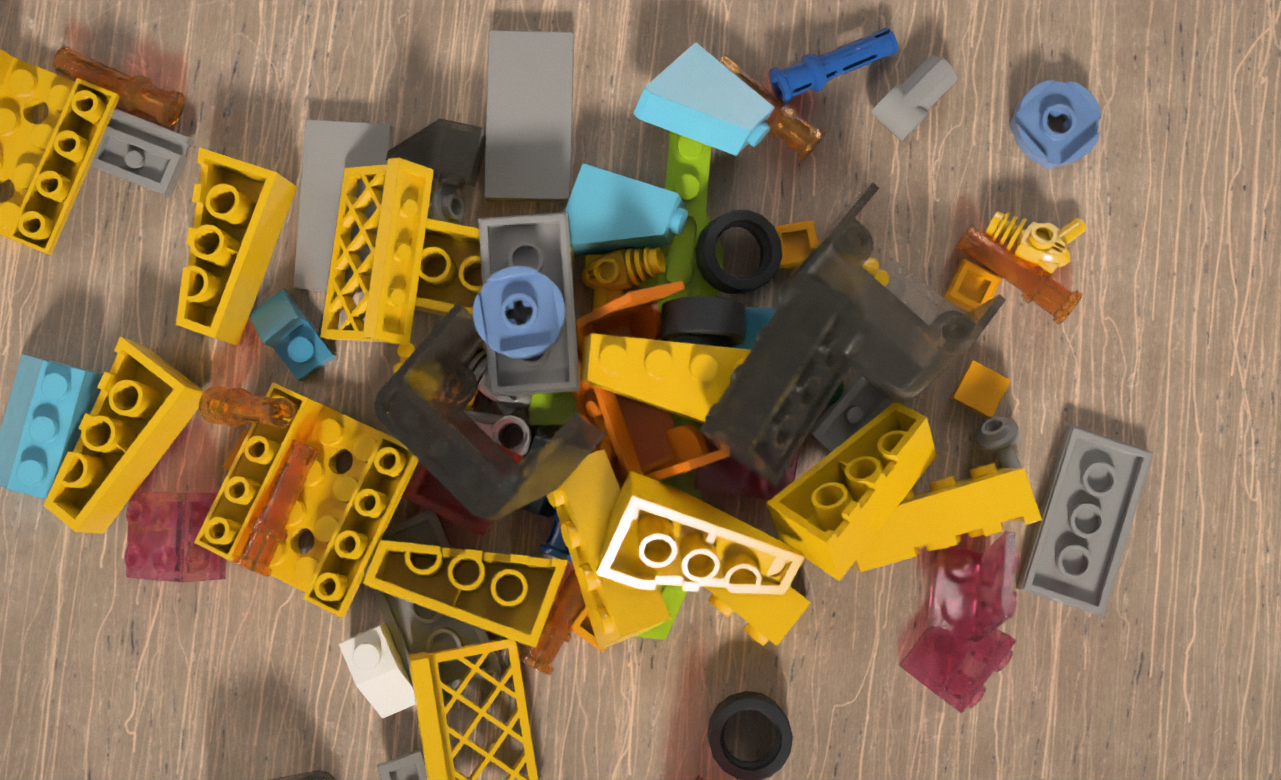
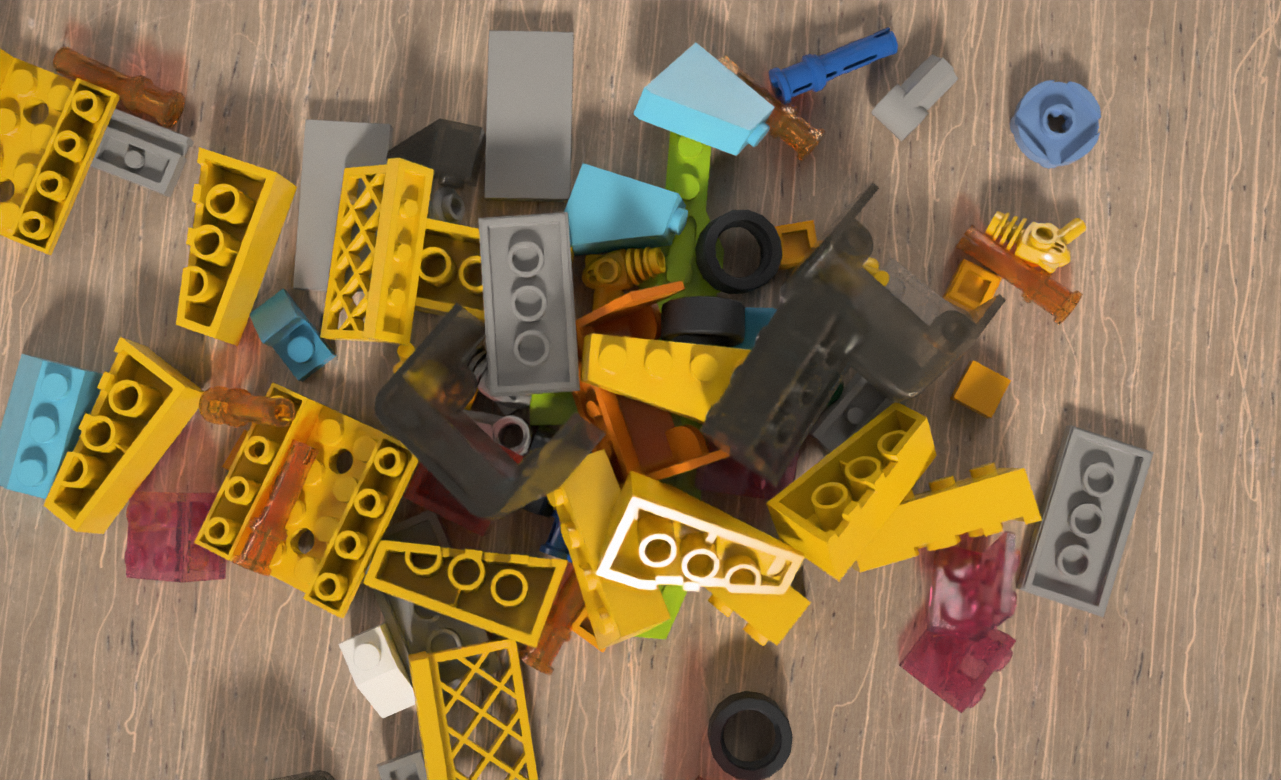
(505, 334): medium blue plate -> none
(1000, 439): light grey plate -> none

